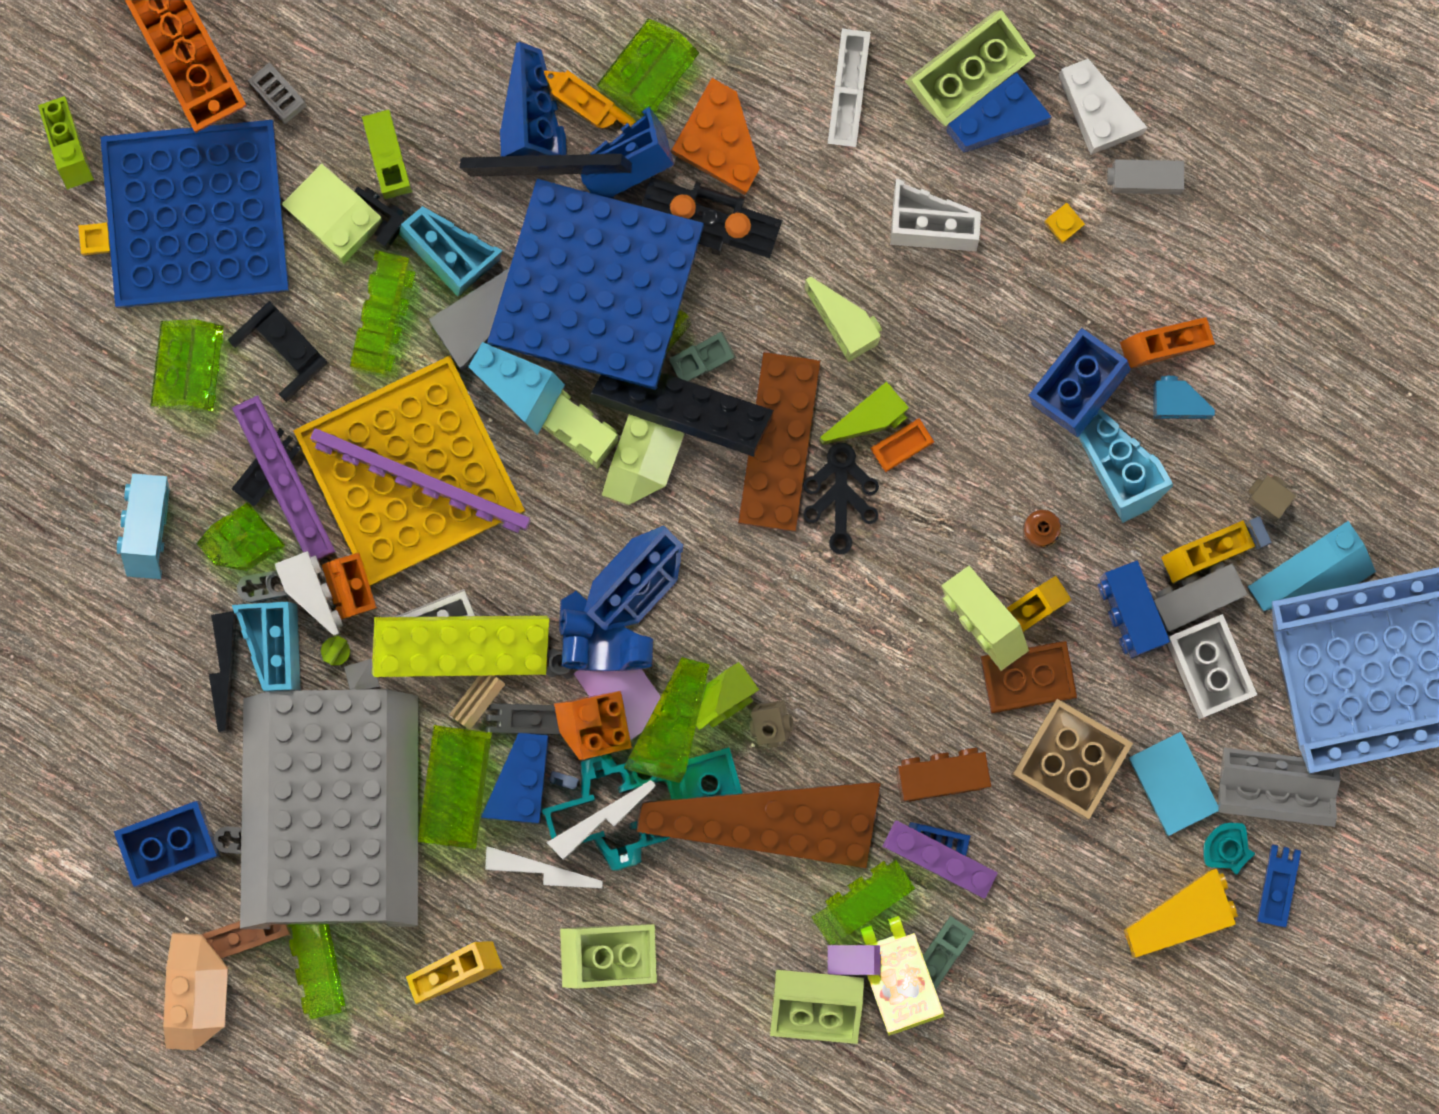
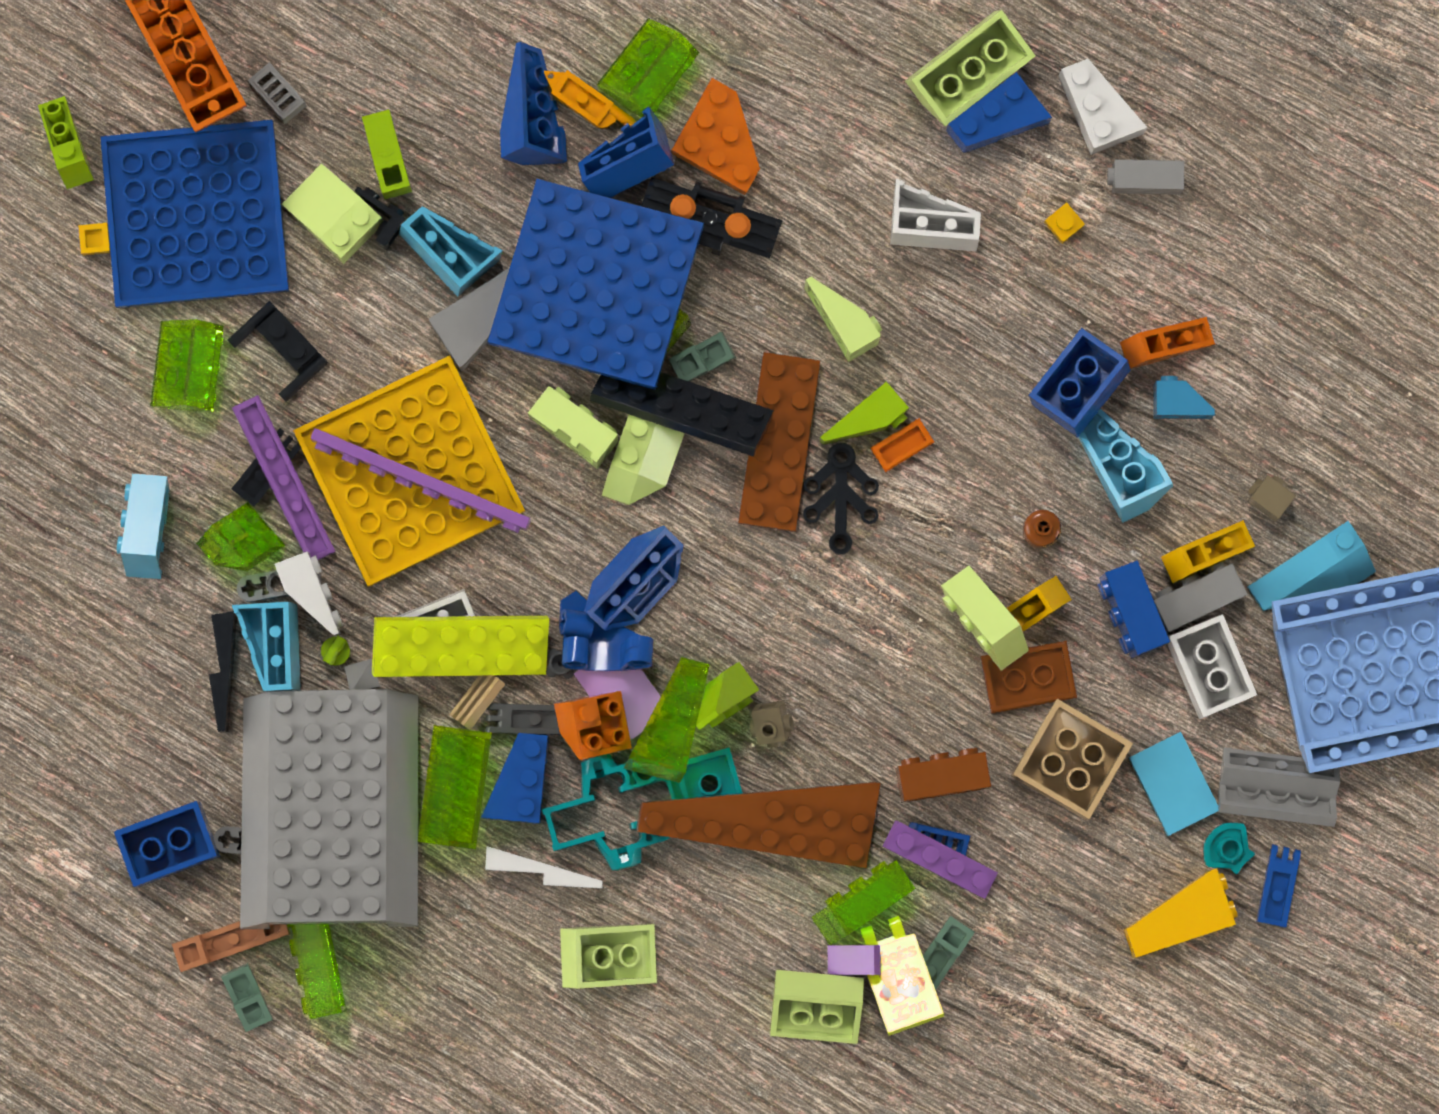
(193, 992): light nougat wedge -> none
(247, 997): none -> sand green slope
(349, 586): orange brick -> none
(382, 314): clear neon green wedge -> none
(454, 971): yellow slope -> none
(518, 383): medium azure wedge -> none
(545, 165): black tile -> none
(564, 780): sand blue tile -> none
(569, 840): white slope -> none
(849, 87): white slope -> none
(1258, 533): sand blue tile -> none

